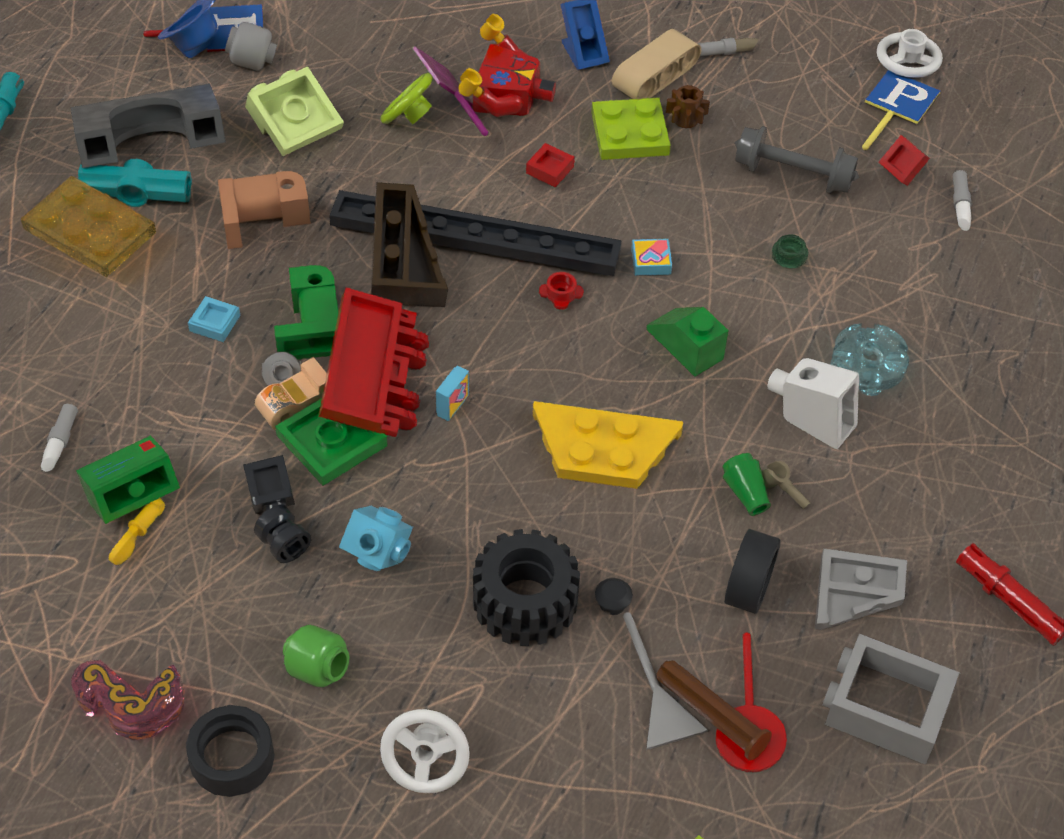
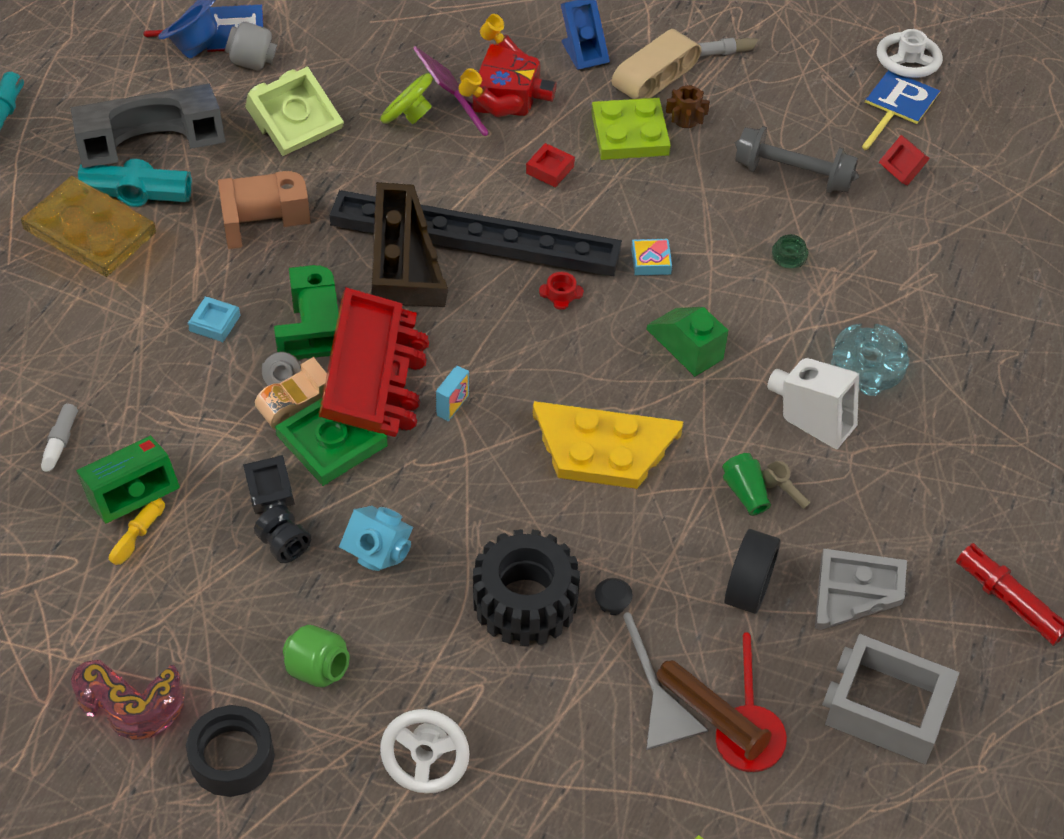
(962, 199): piece -> none

